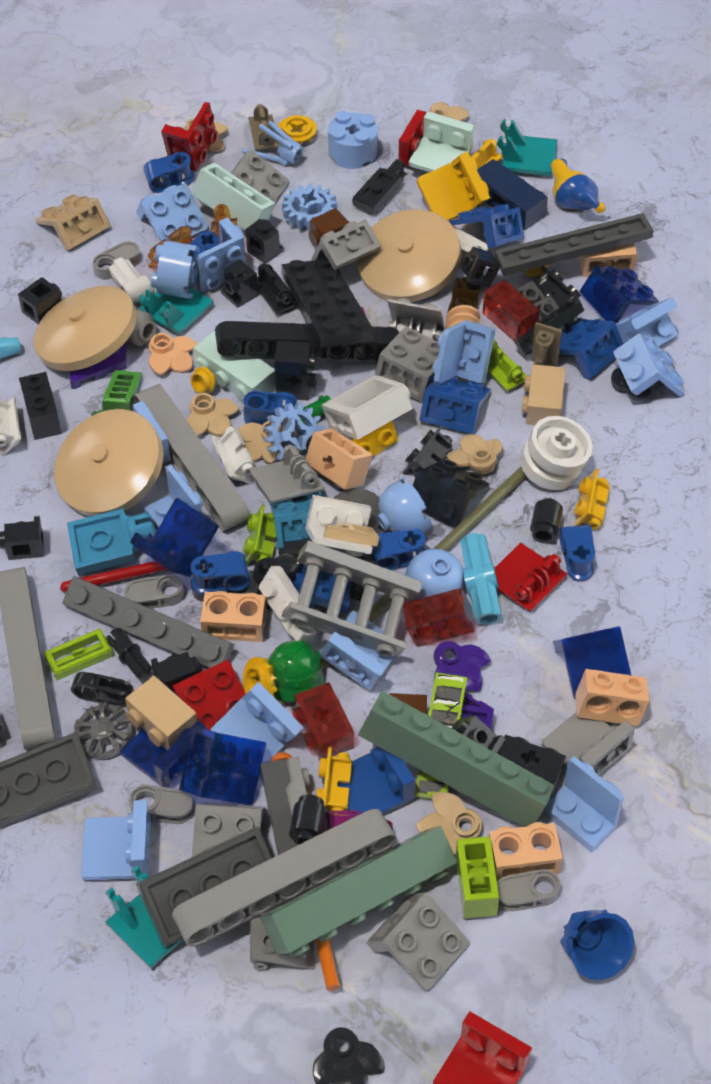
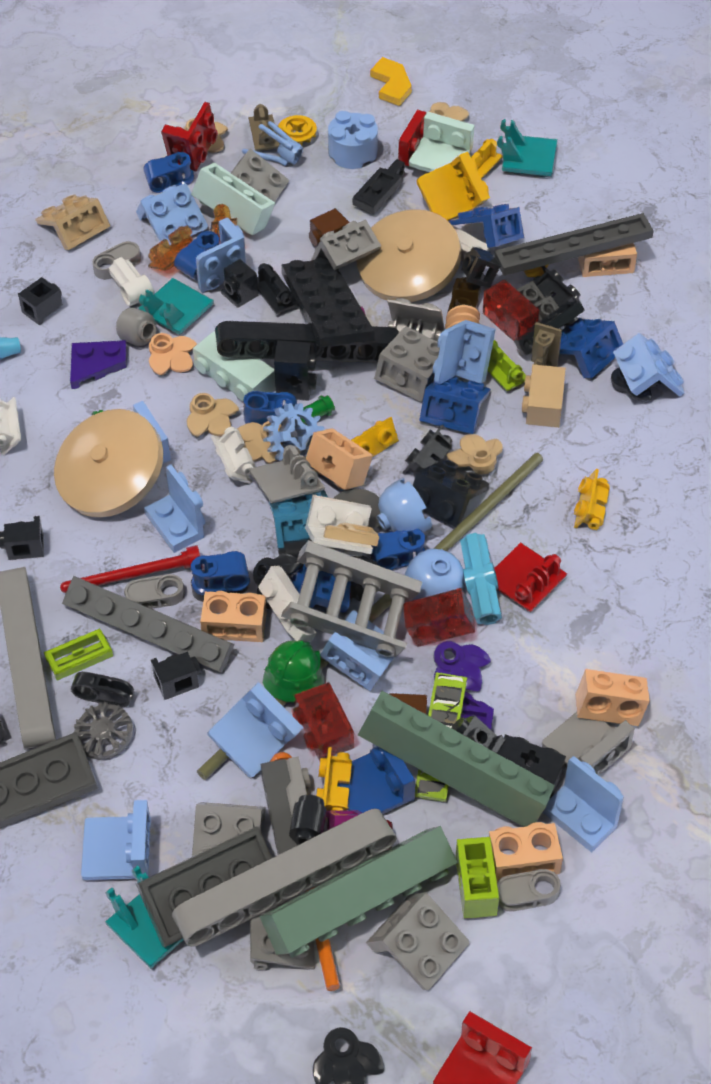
(40, 405): black brick -> none
(85, 328): tan dish -> none
(106, 538): dark azure plate -> none
(112, 398): bright green slope -> none
(129, 653): black axle -> none
(157, 762): clear blue bracket -> none
(159, 712): tan brick -> none
(169, 803): light grey piece -> none
(175, 269): light blue brick -> none
(179, 538): clear blue bracket -> none
(195, 461): light grey beam -> none
(203, 380): yellow plate -> none
(211, 692): red hinge -> none
(222, 766): clear blue bracket -> none
(260, 527): lime hinge -> none
(260, 671): yellow gear -> none
(263, 235): black brick -> none
(307, 204): light blue gear -> none
(367, 406): white window -> none
(396, 79): none -> yellow tile
(449, 815): tan plate -> none
(511, 189): dark blue brick -> none
(546, 520): black brick -> none
(555, 452): white wheel -> none
(574, 188): blue piece -> none
(578, 551): blue piece -> none
(595, 650): clear blue bracket -> none
(598, 943): blue helmet -> none
(614, 289): clear blue bracket -> none
(650, 322): light blue bracket -> none

